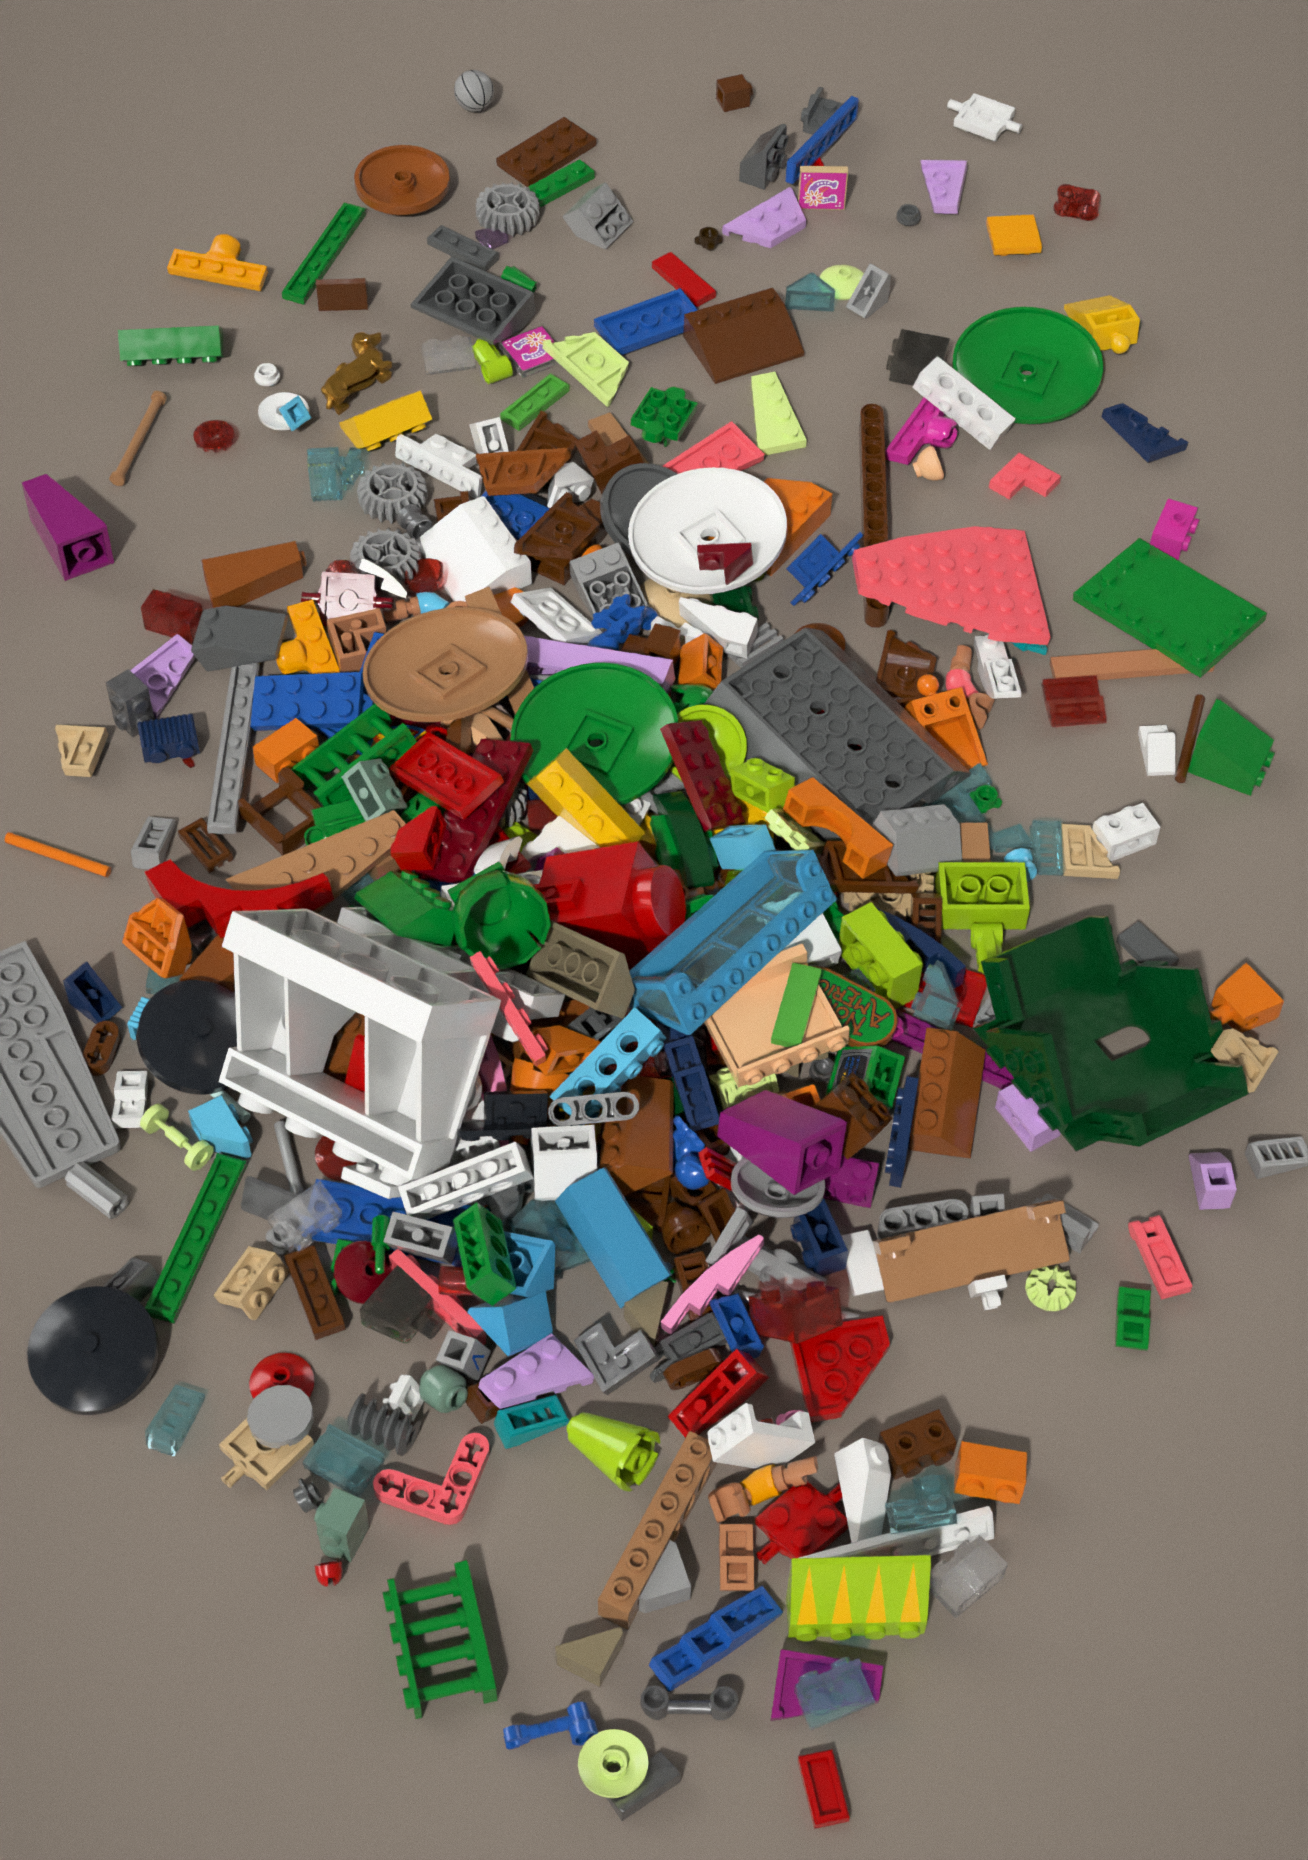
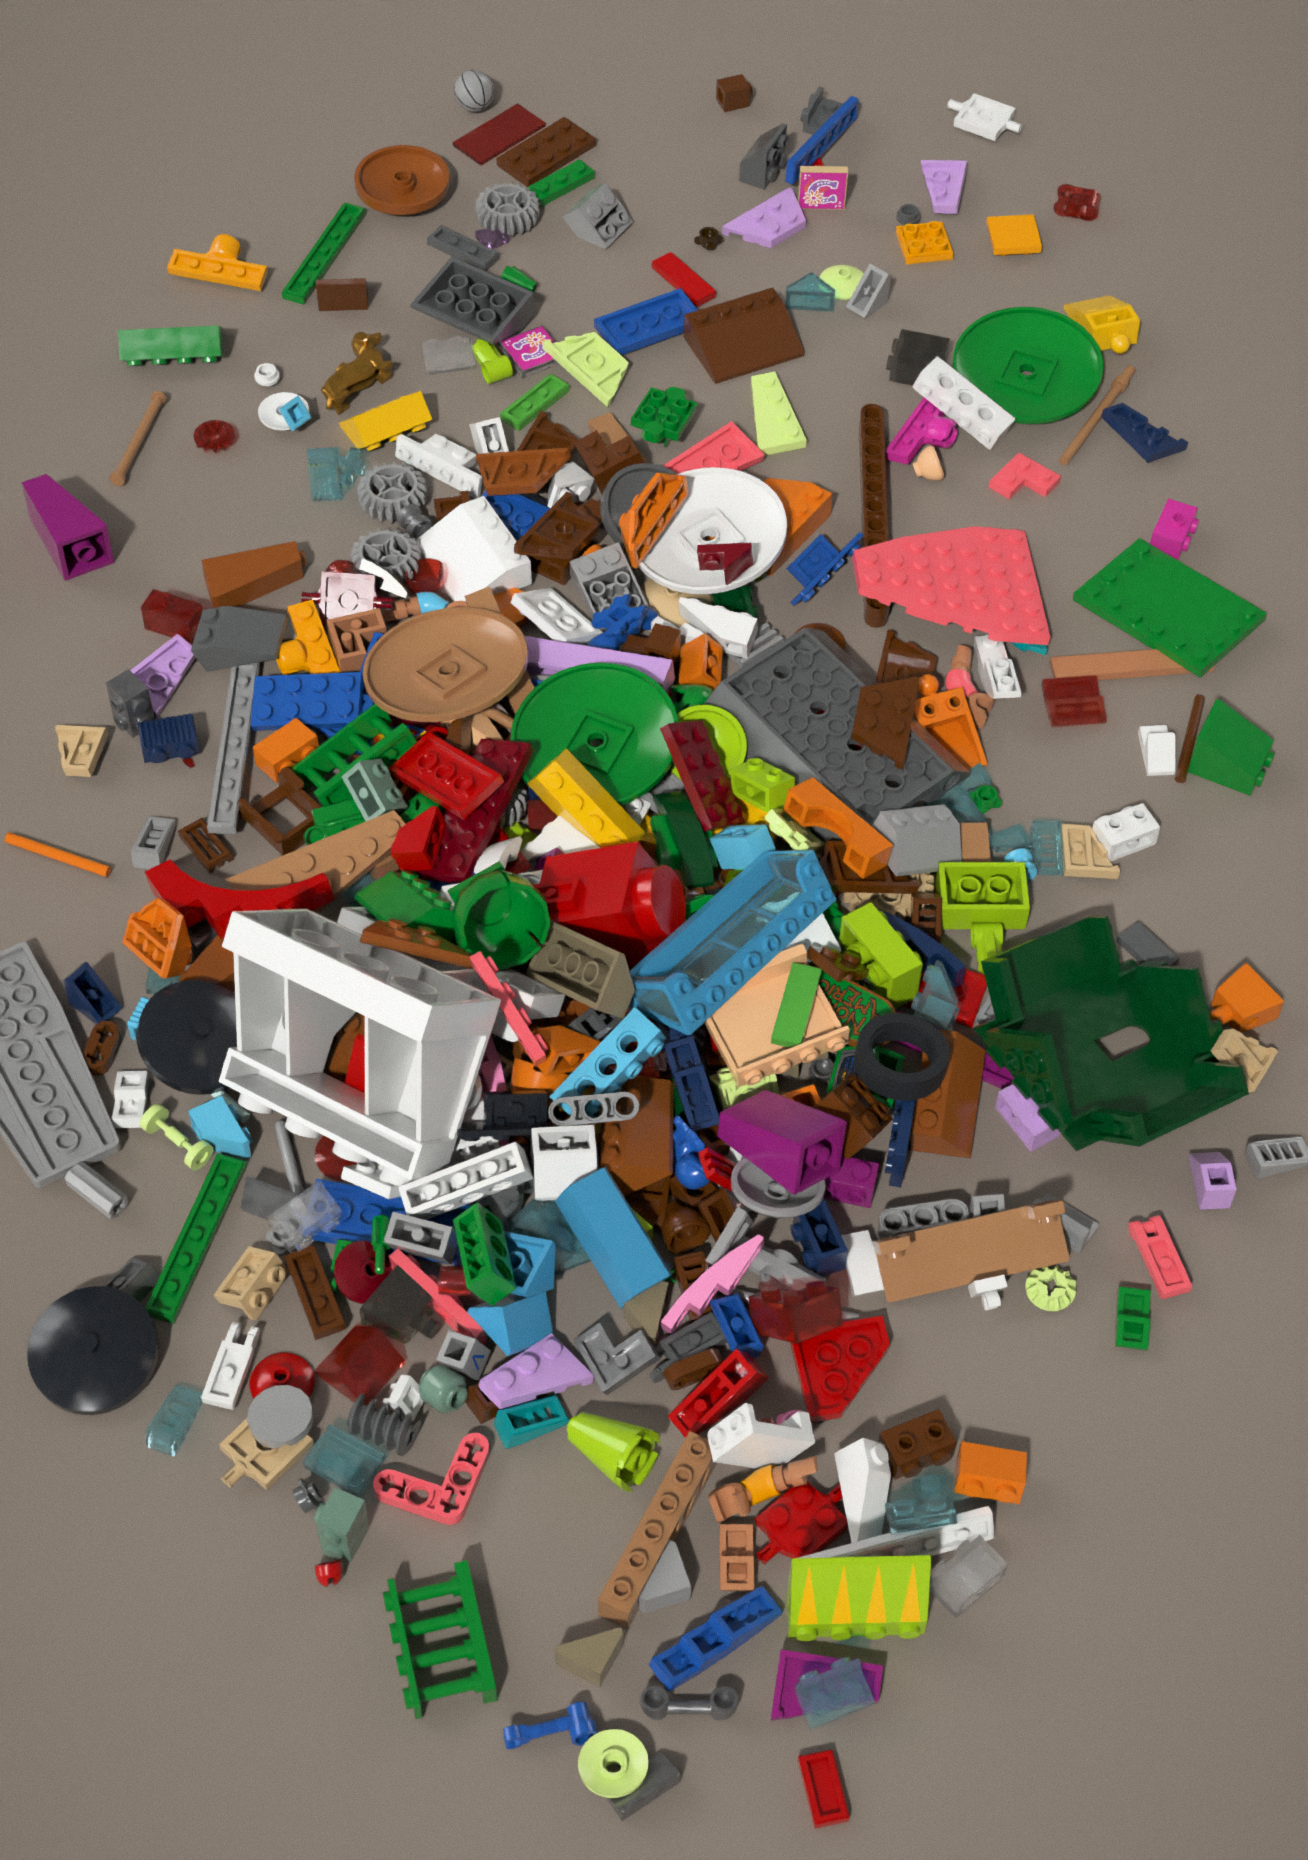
(230, 1368): none -> white hinge
(361, 1363): none -> clear red slope
(417, 942): none -> dark orange wing
(499, 134): none -> clear red piece
(651, 514): none -> orange wedge
(838, 964): none -> reddish brown wing
(886, 717): none -> reddish brown wing
(898, 1084): none -> black tyre
(924, 242): none -> light orange tile
(1117, 386): none -> medium nougat bar

